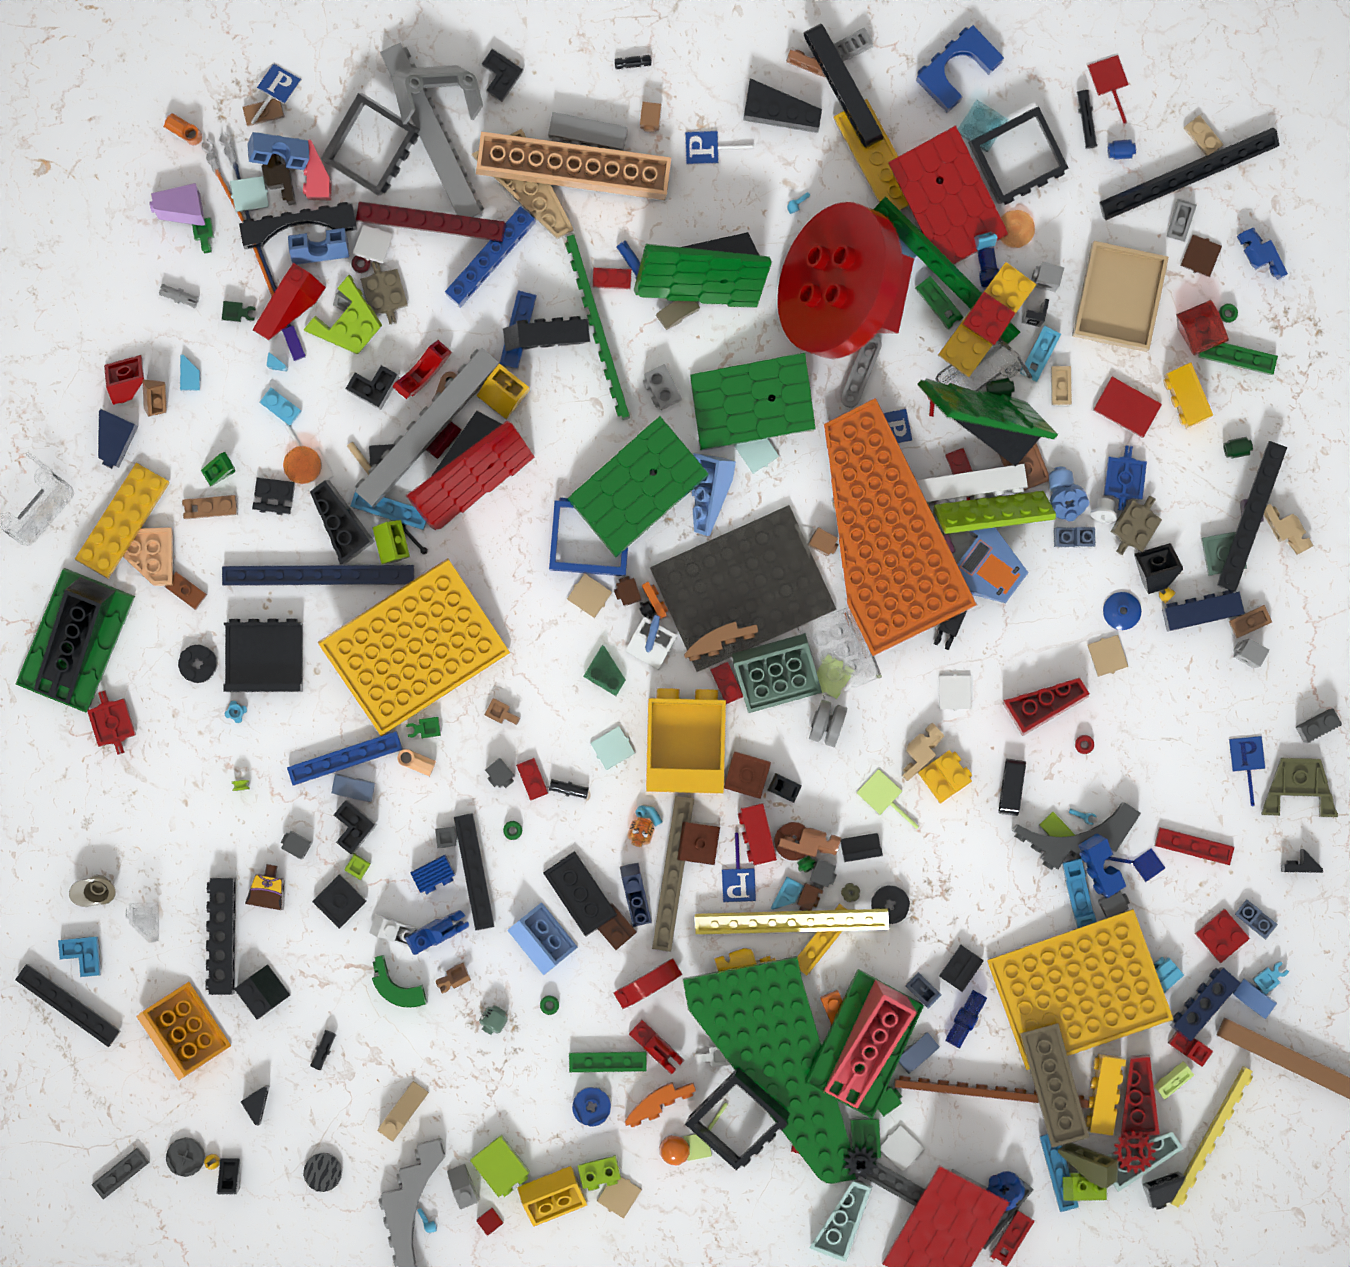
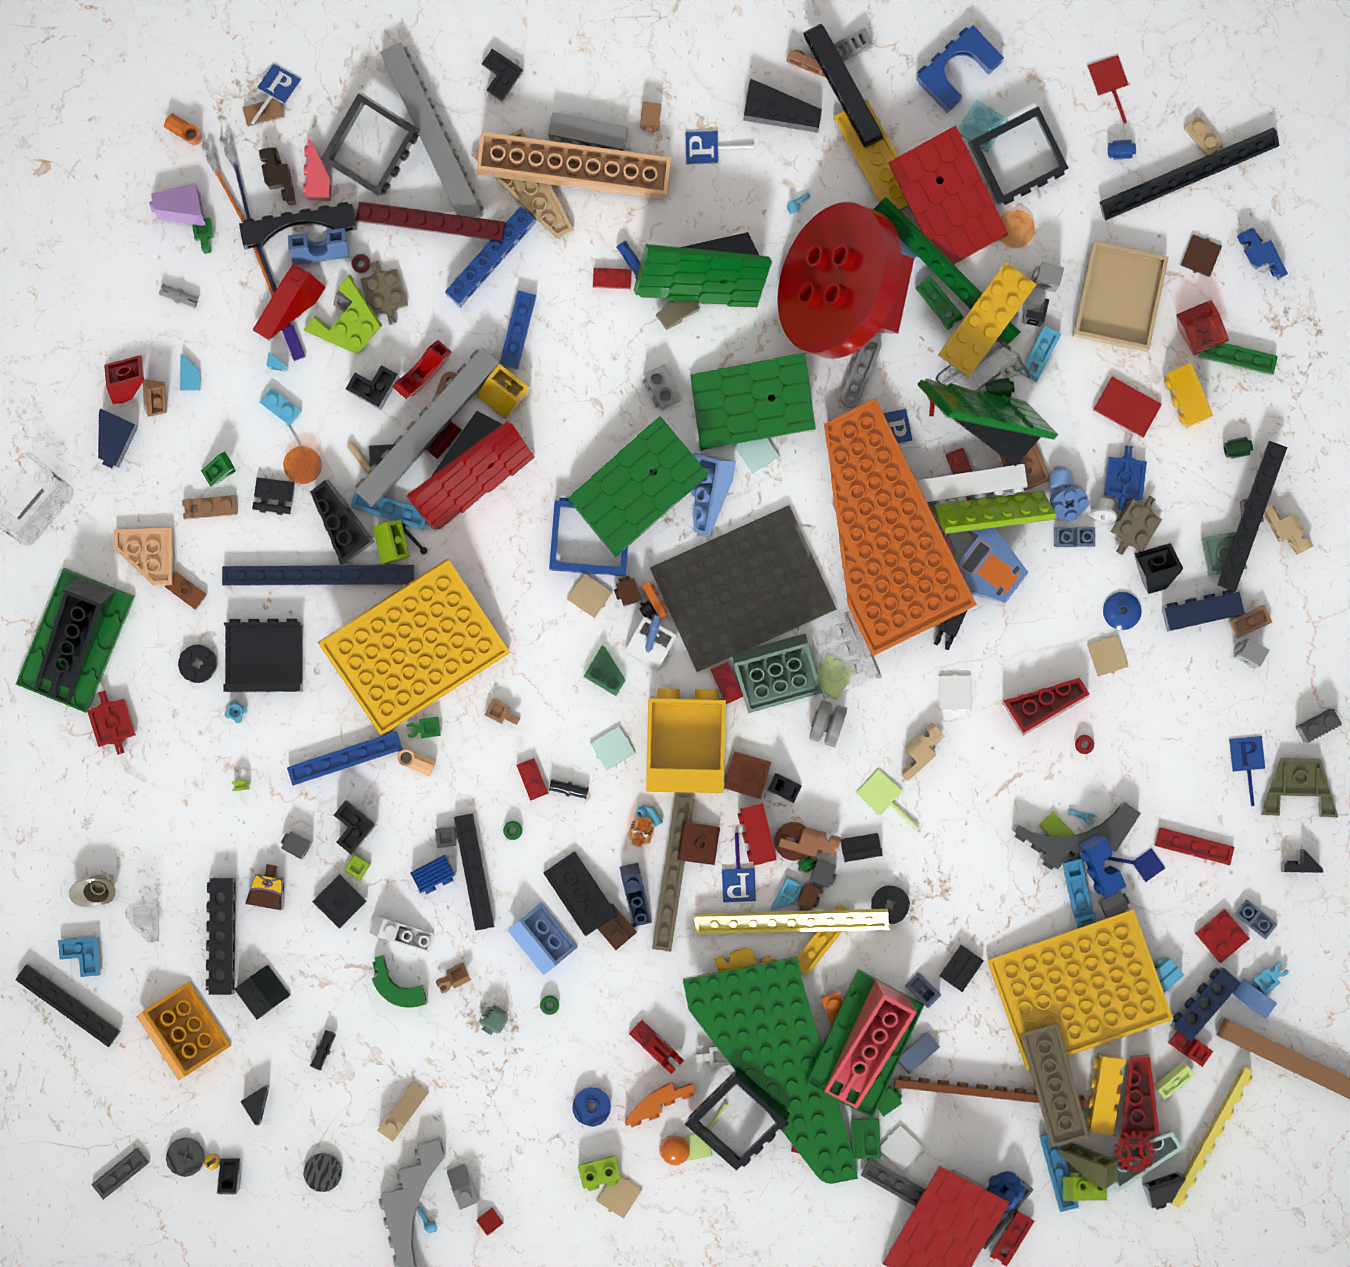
(122, 520): yellow plate -> none
(233, 312): dark green plate -> none
(249, 194): light aqua piece -> none
(293, 150): medium blue arch -> none
(353, 788): sand blue slope -> none
(372, 244): white piece -> none
(413, 80): light grey windscreen -> none
(436, 932): blue plate -> none
(500, 774): dark grey brick -> none
(500, 1166): lime brick -> none
(546, 334): black wedge -> none
(551, 1196): yellow slope -> none
(594, 319): green plate -> none
(607, 1061): green plate -> none
(632, 62): black axle -> none
(648, 984): red arch -> none
(712, 641): medium nougat slope -> none
(823, 542): medium nougat brick -> none
(841, 1227): light aqua wedge -> none
(850, 887): olive plate -> none
(860, 1168): black gear -> none
(945, 776): yellow plate -> none
(966, 1019): clear blue piece -> none
(985, 240): medium azure slope -> none
(988, 266): clear blue piece -> none
(988, 318): red plate -> none
(1012, 787): black beam -> none
(1061, 385): tan plate -> none
(1087, 119): black pin -> none
(1167, 595): yellow hinge -> none
(1181, 220): light grey slope -> none
(1234, 313): green plate -> none

